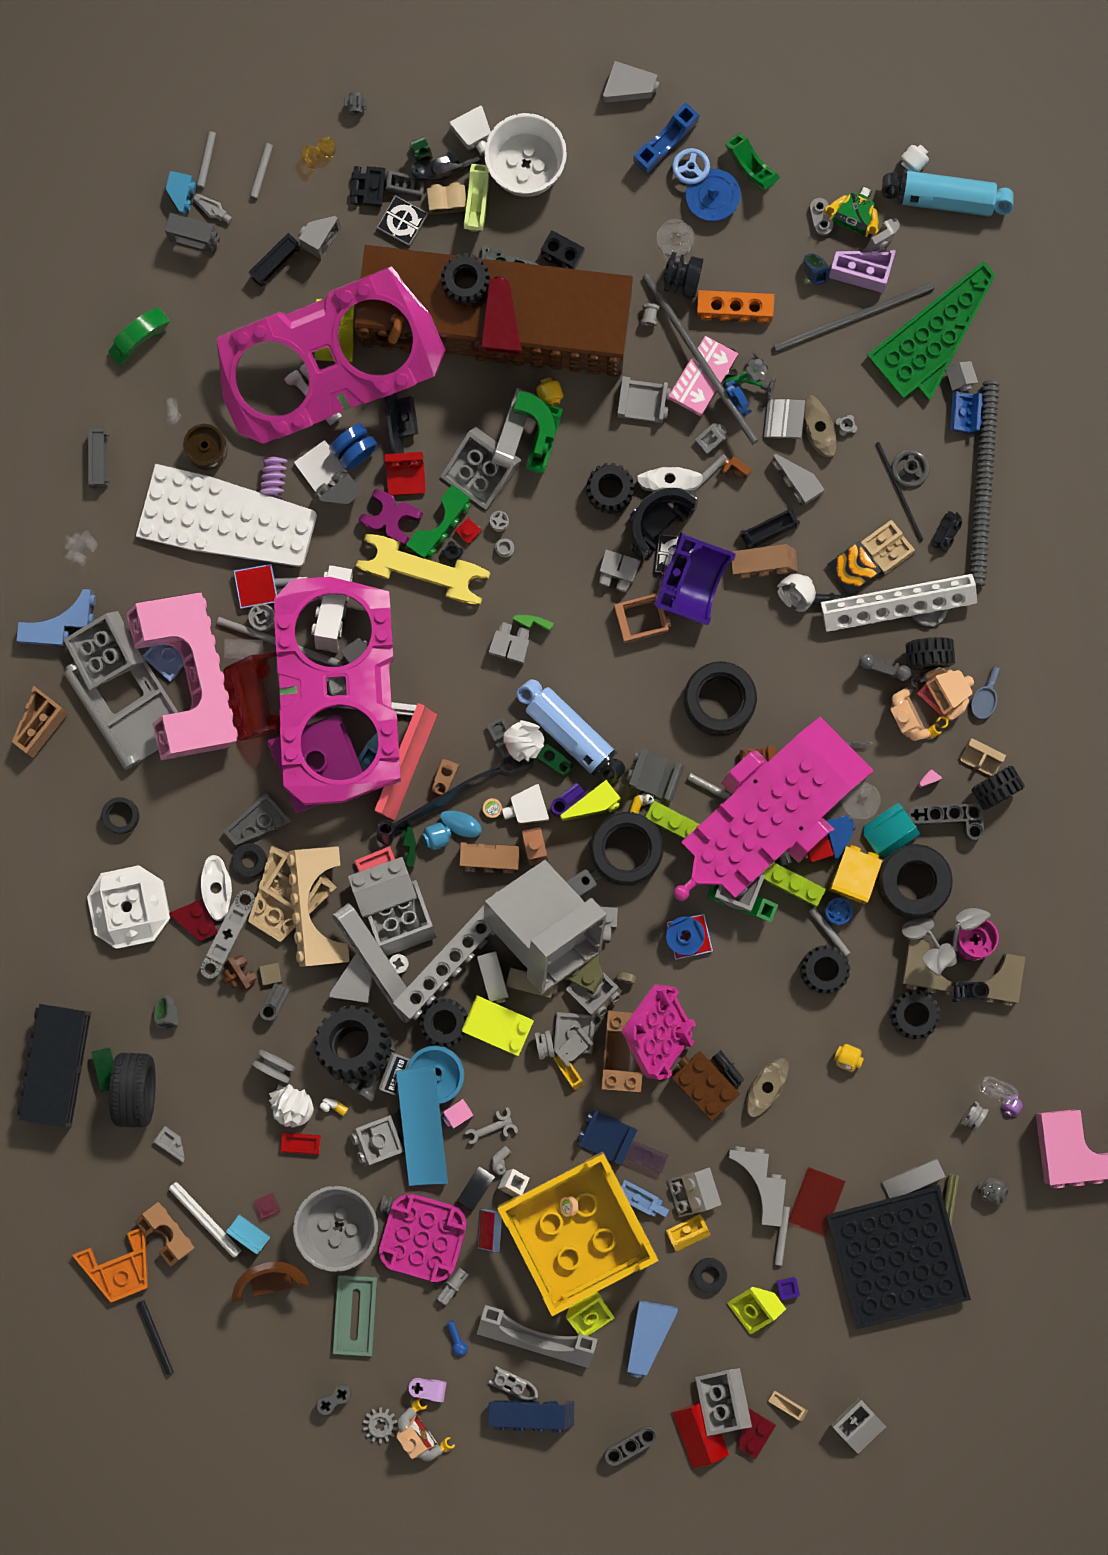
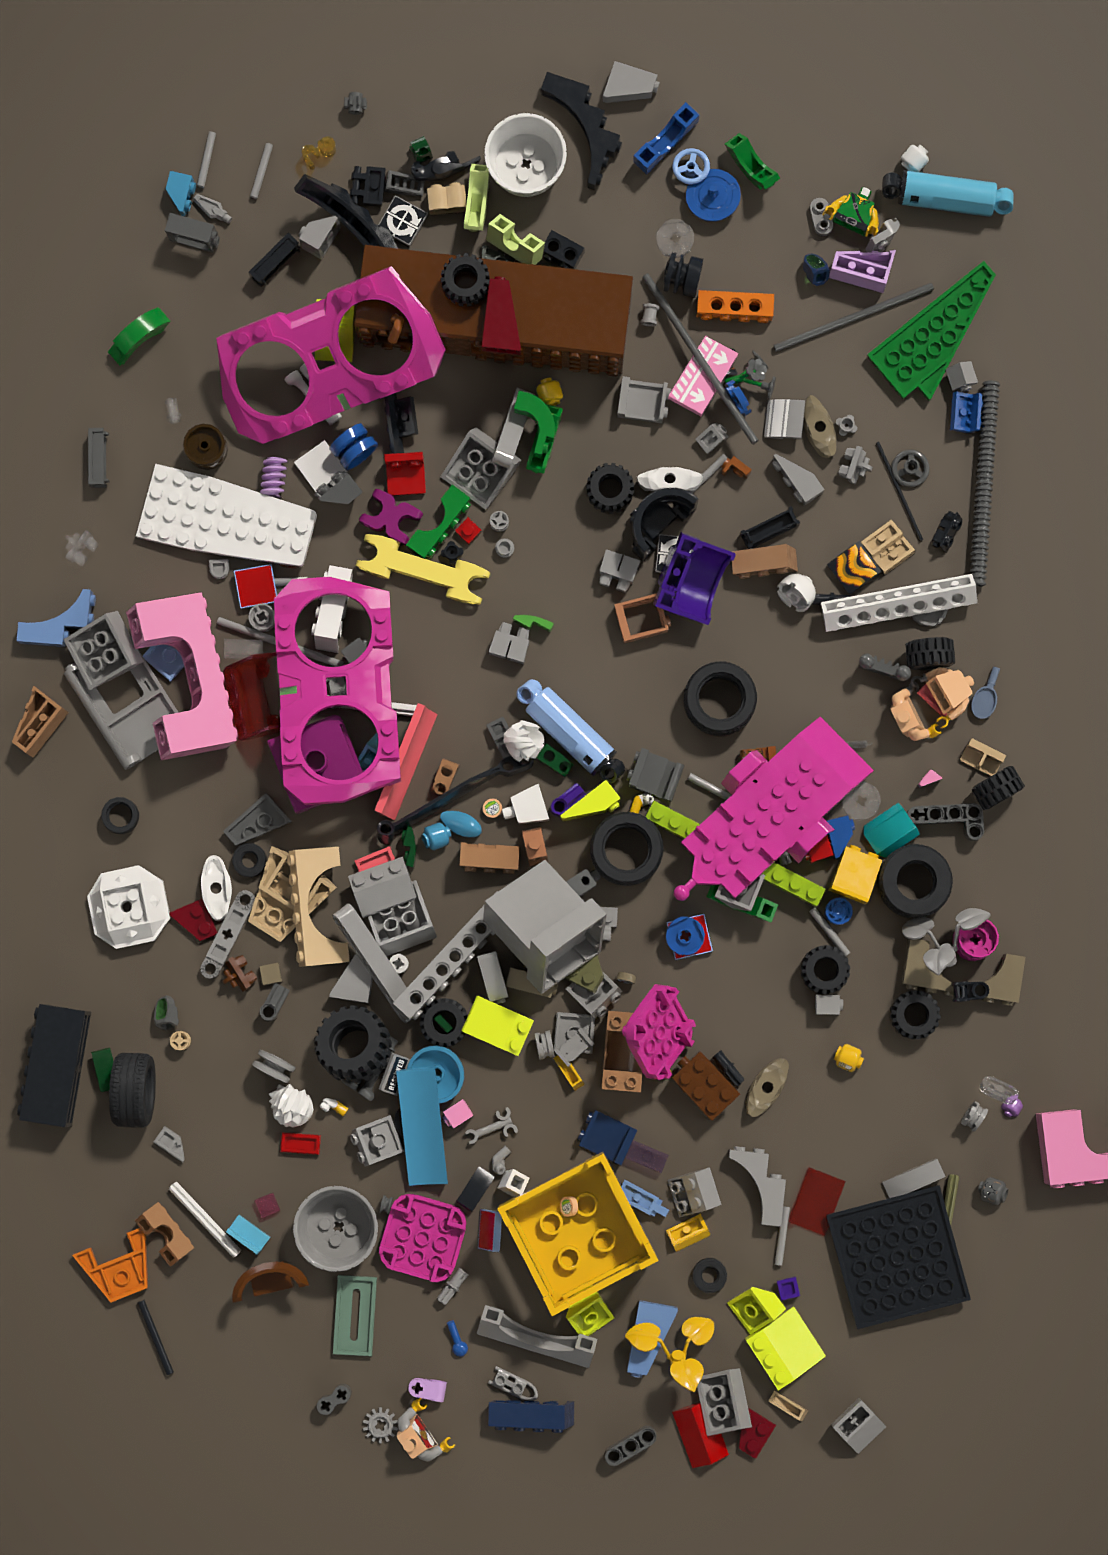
(176, 1040): none -> tan wheel
(219, 568): none -> light grey tile
(339, 204): none -> black arch
(443, 1023): none -> dark green tile
(472, 129): white torso -> none
(503, 236): none -> yellowish green arch
(575, 98): none -> black arch
(685, 1372): none -> yellow plant
(785, 1348): none -> neon yellow slope
(828, 1004): none -> light grey brick
(858, 465): none -> light grey hips

